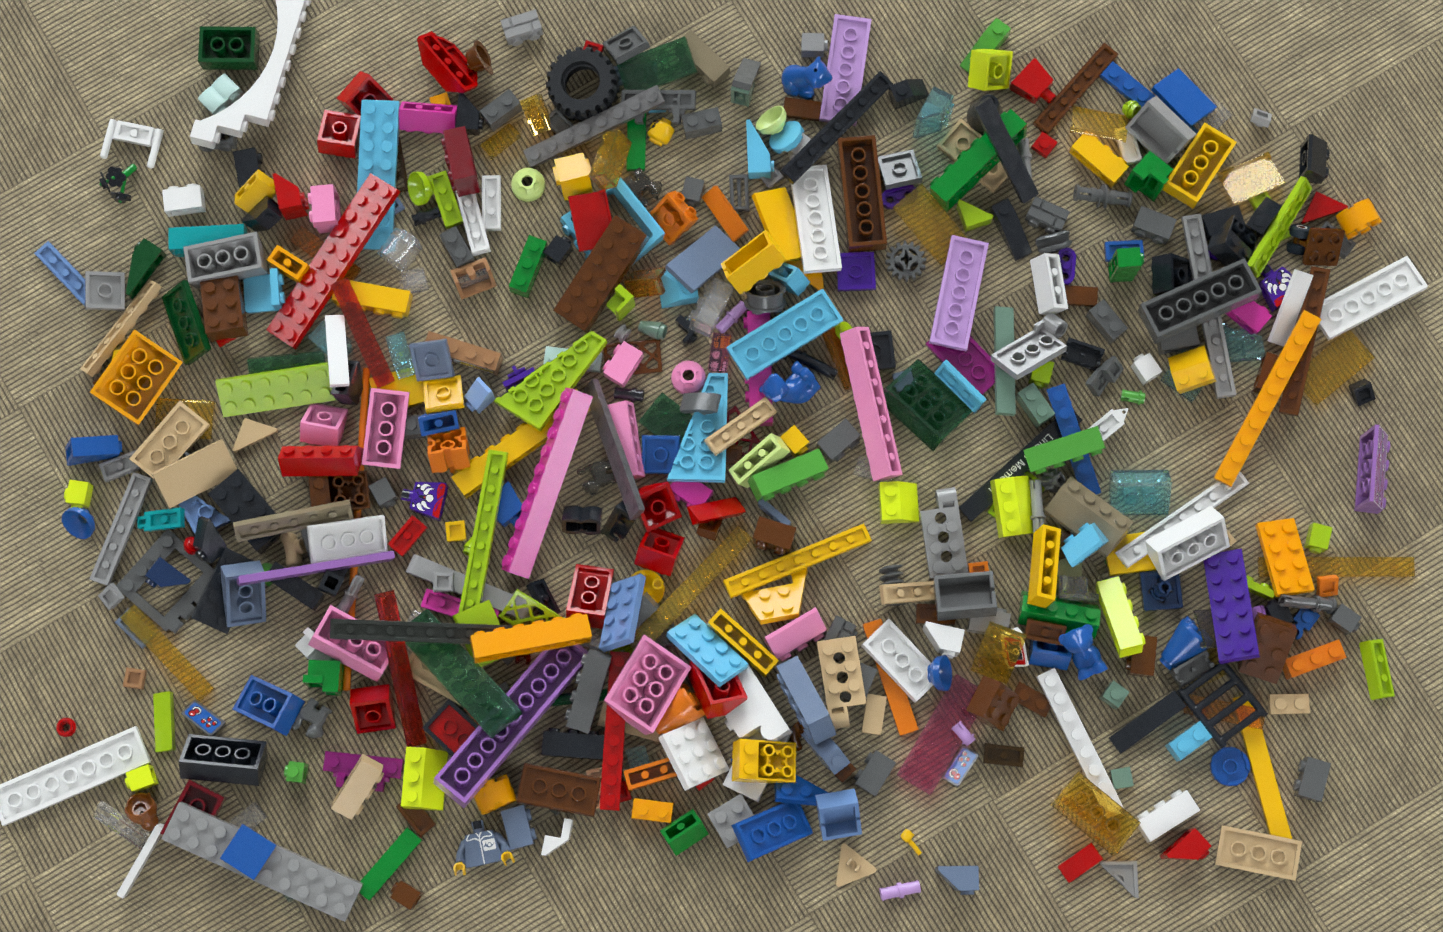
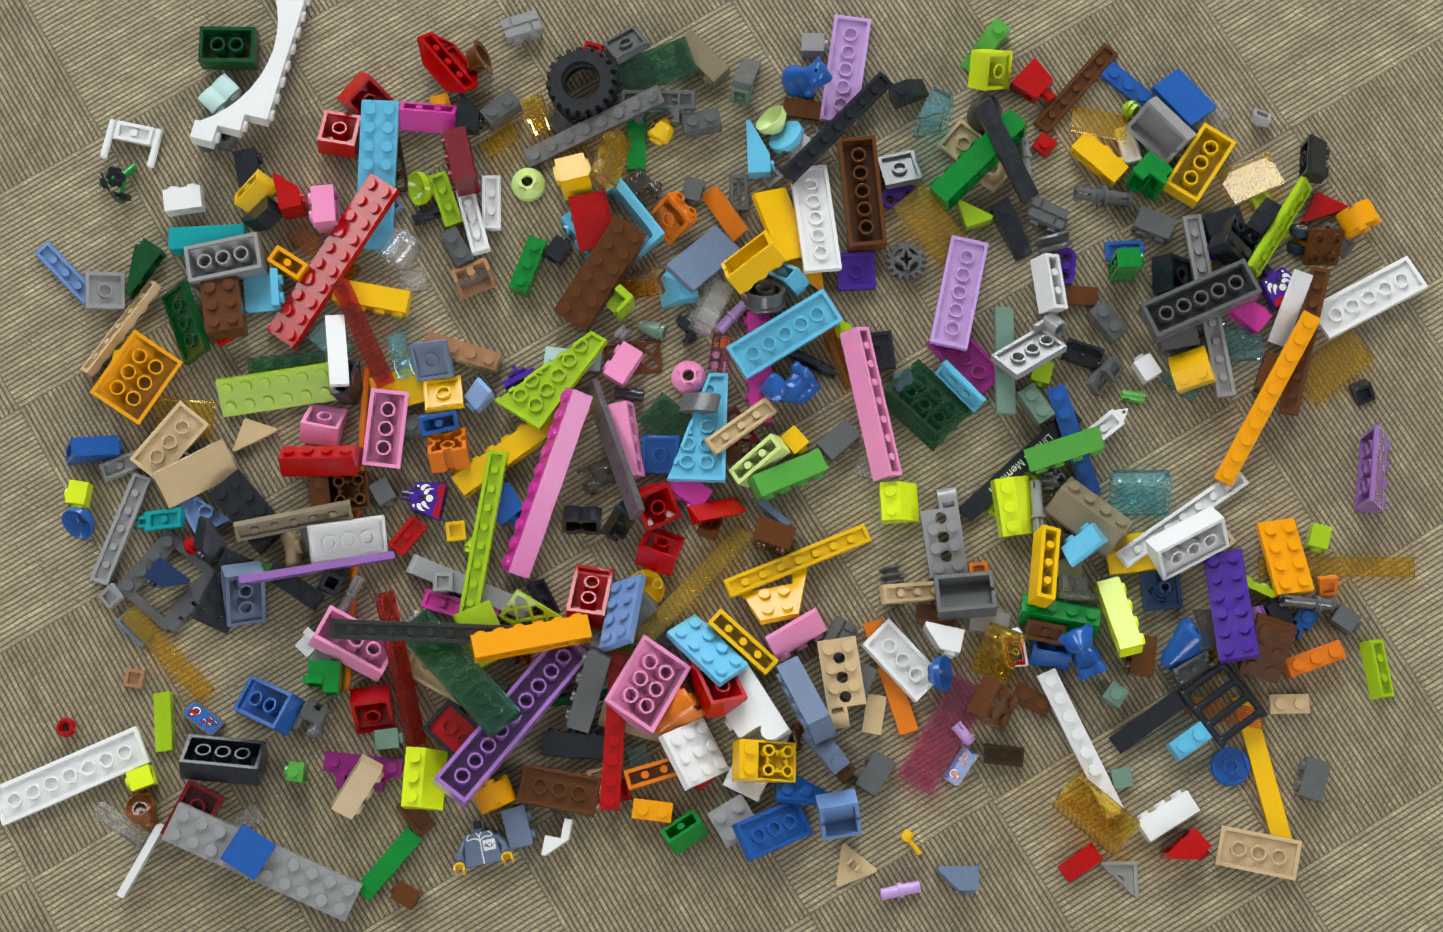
(388, 739): none -> sand green brick

